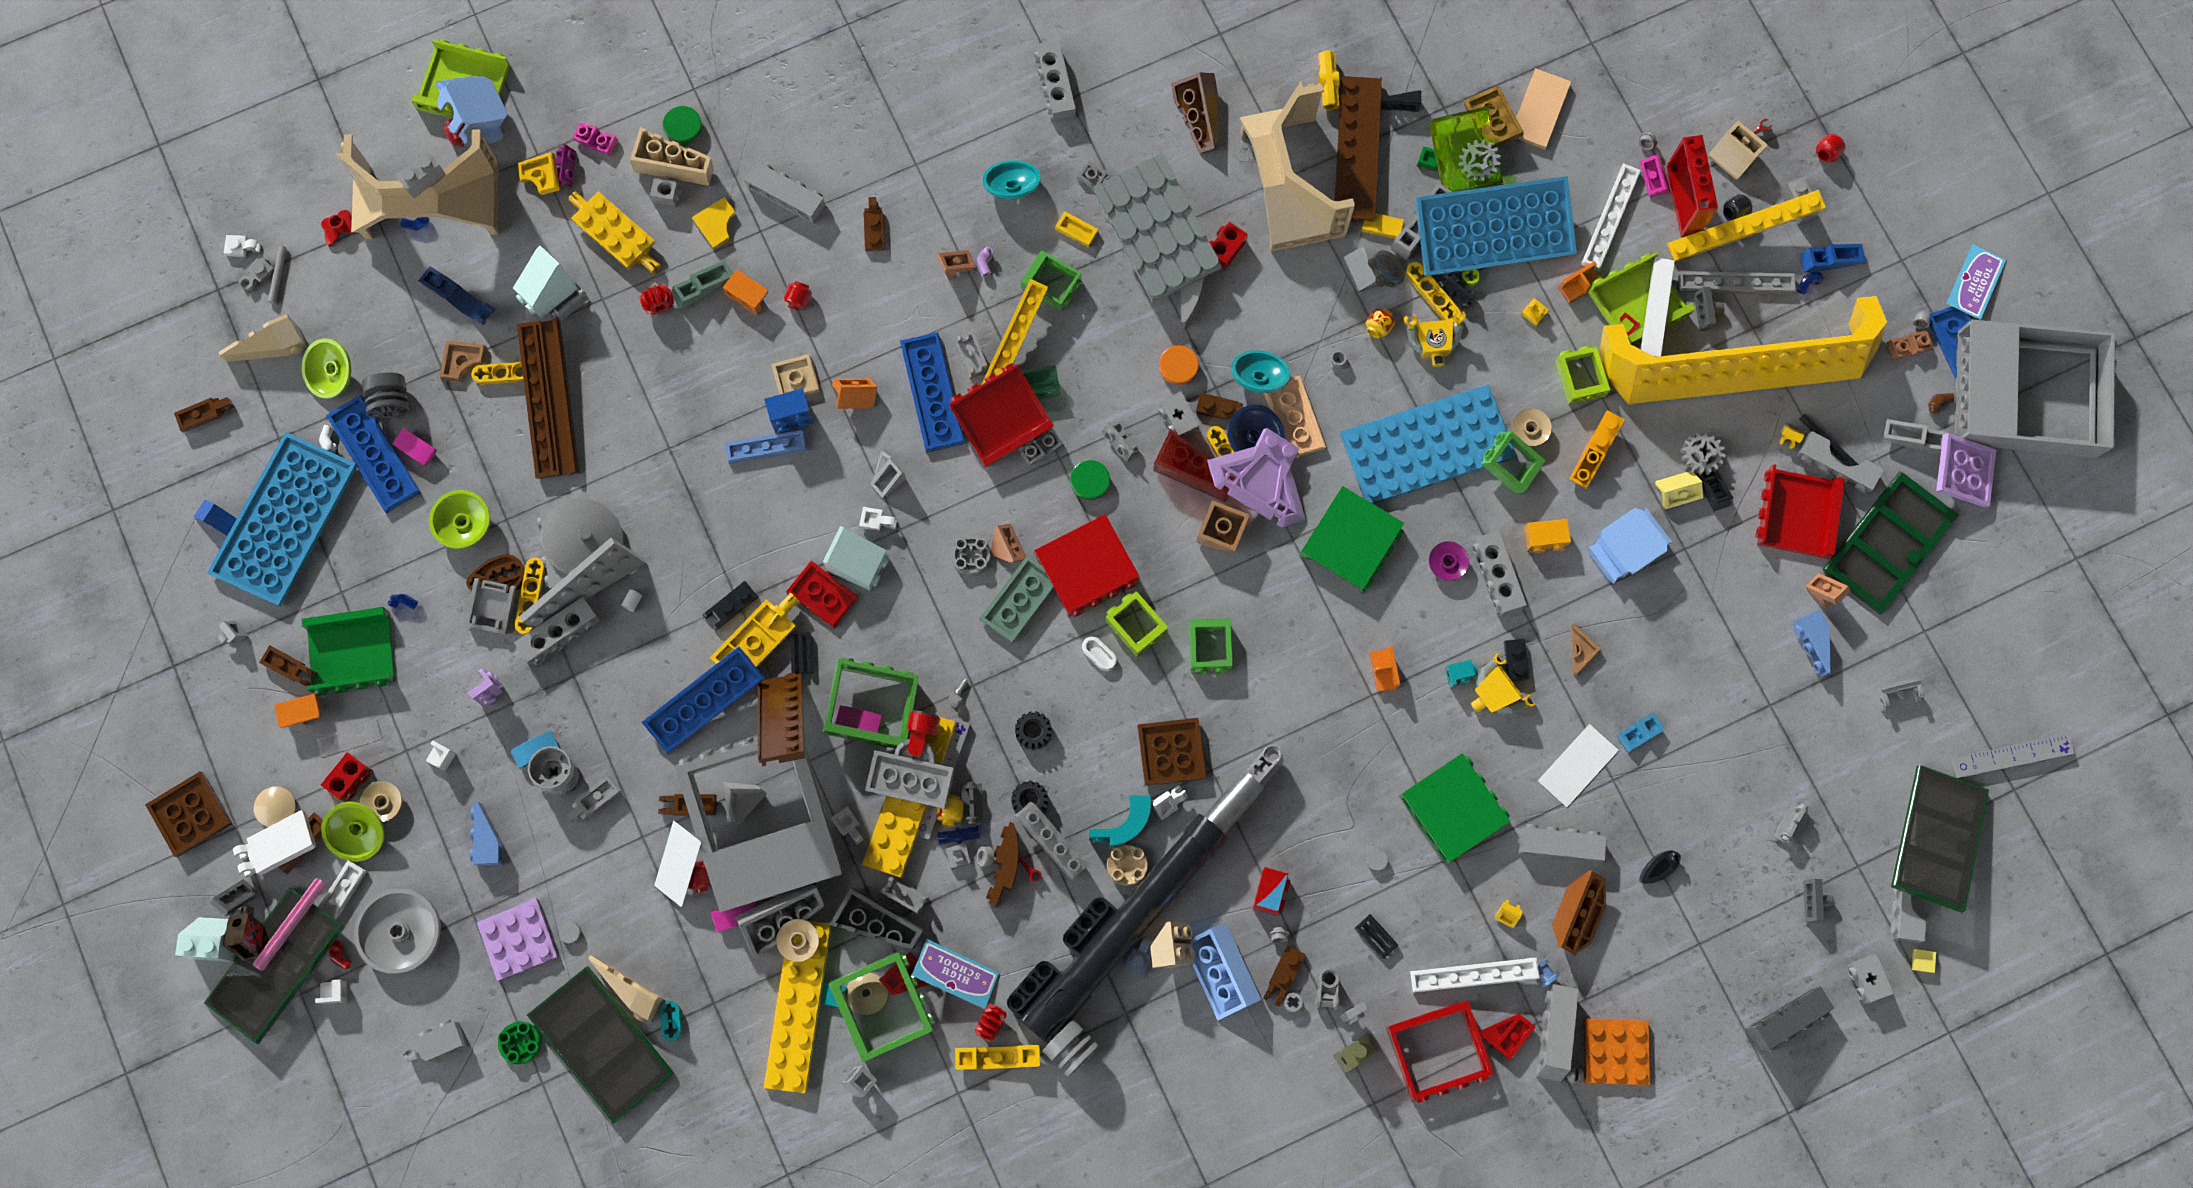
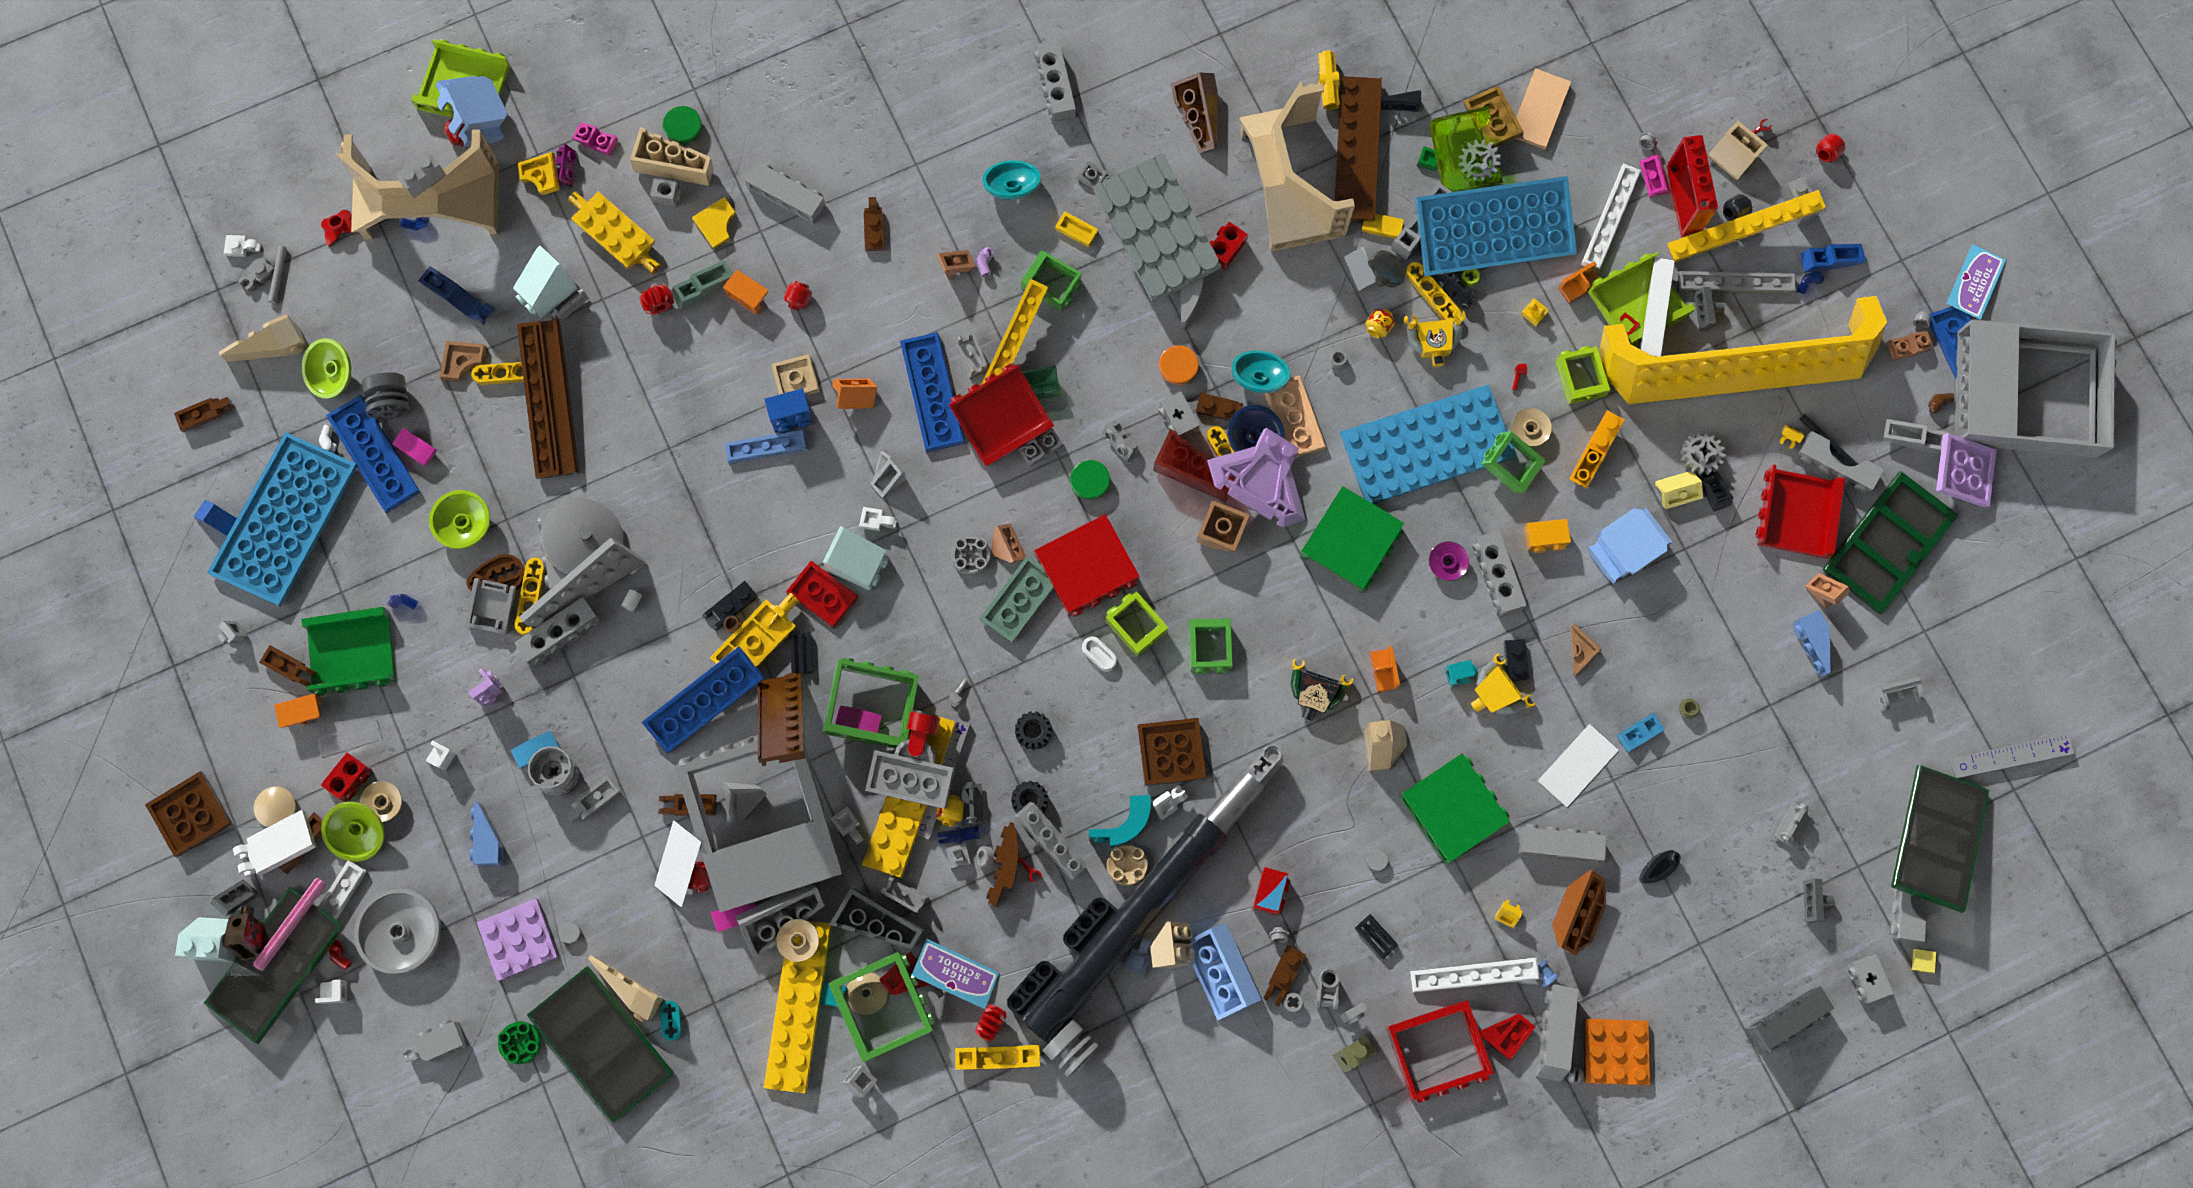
(730, 621): none -> reddish brown hinge
(1316, 690): none -> torso
(1384, 743): none -> tan slope
(1520, 369): none -> red hand
(1689, 708): none -> olive plate

